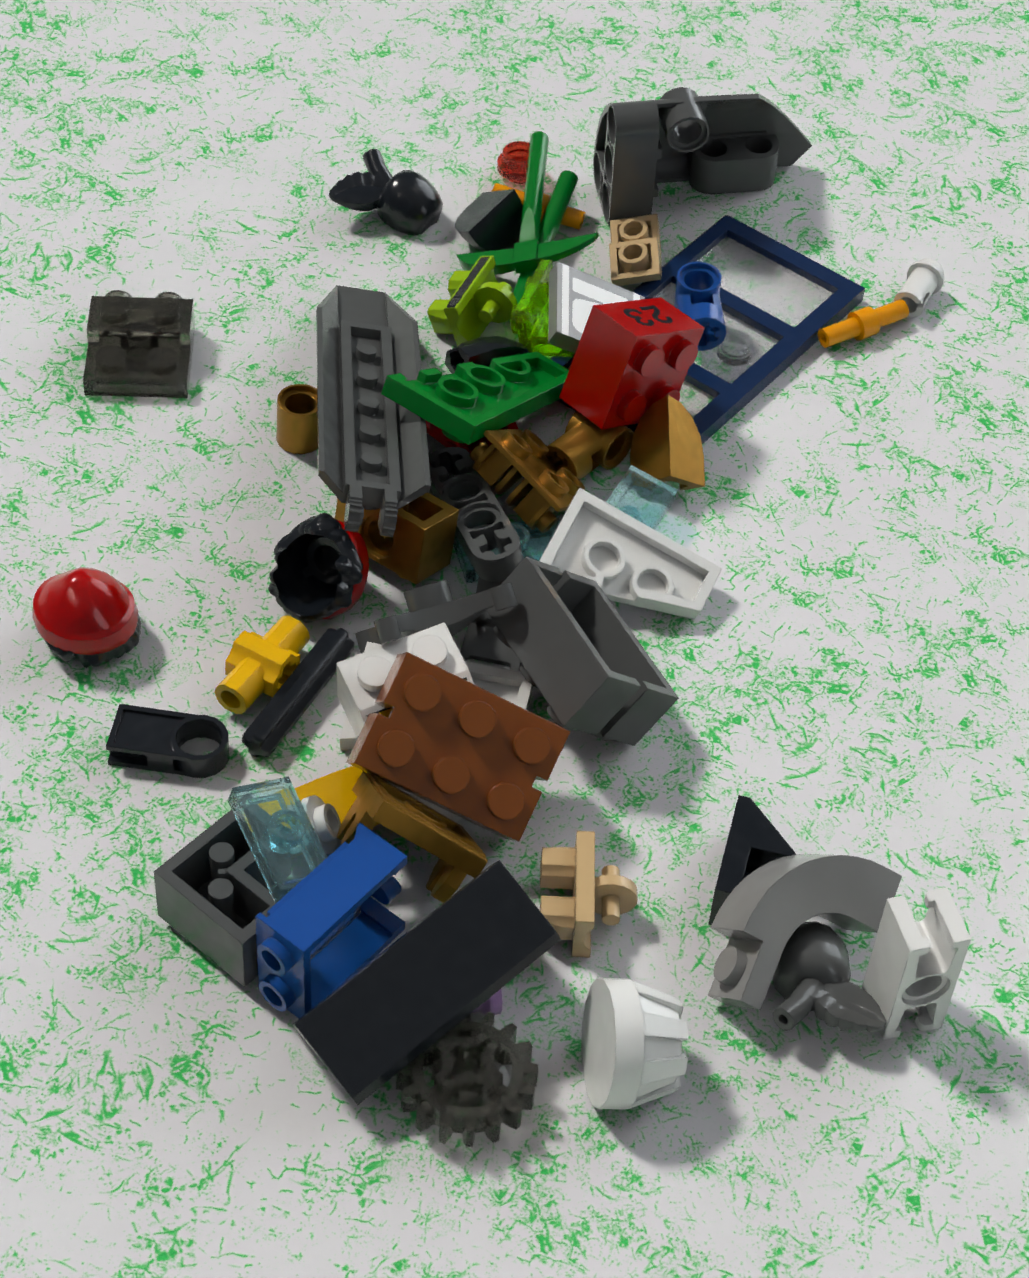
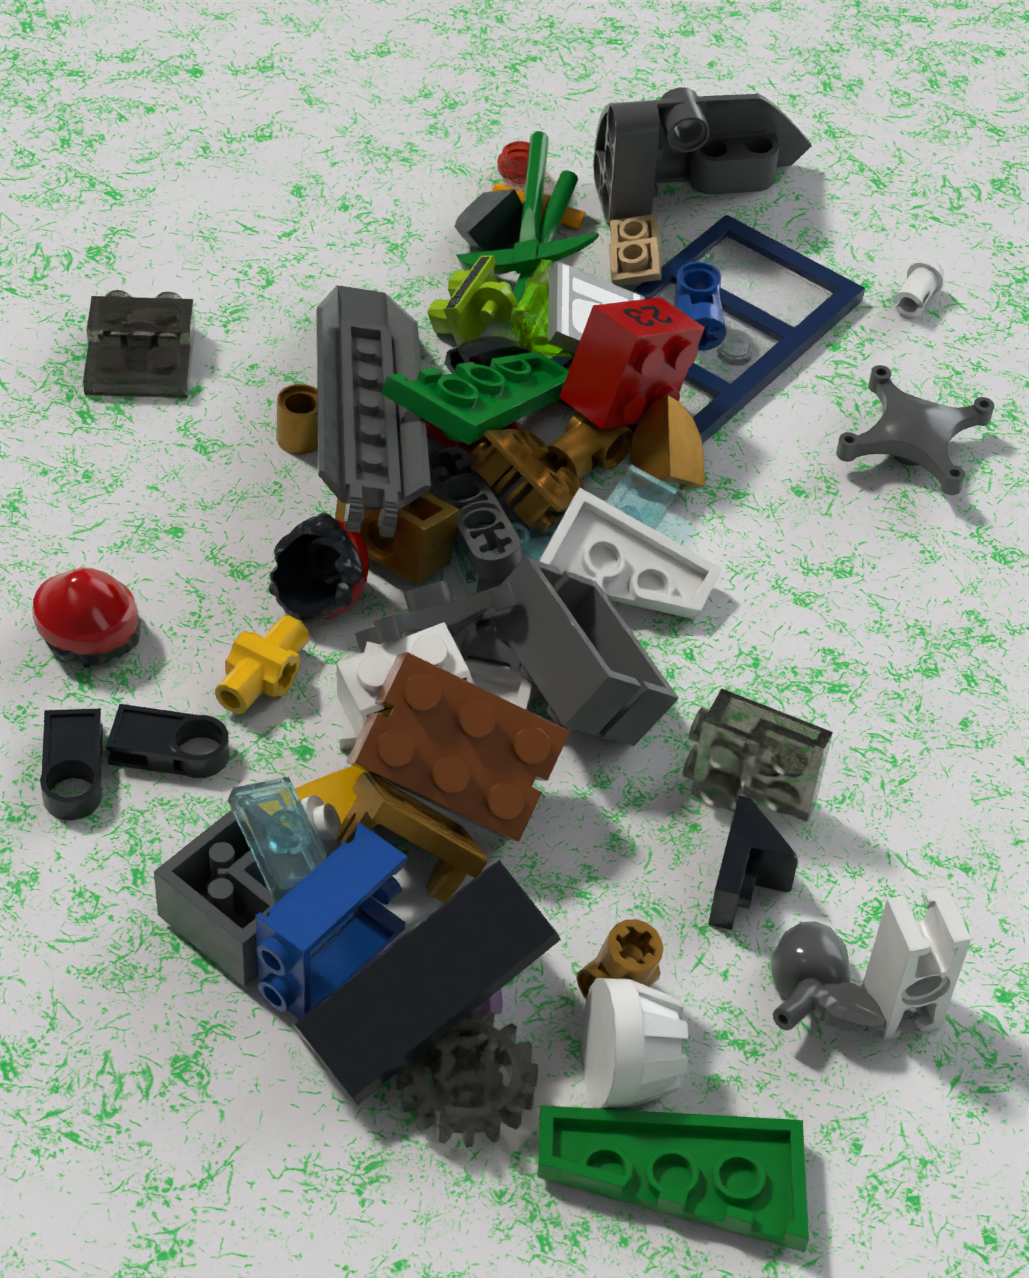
(72, 751): none -> black piece
(297, 693): black axle -> none
(402, 200): black piece -> none
(575, 870): tan hips -> none
(628, 953): none -> pearl gold piece
(697, 1167): none -> green wing
(756, 755): none -> clear smoke plate
(780, 898): light grey arch -> none
(863, 323): light orange bar -> none
(915, 430): none -> dark grey piece

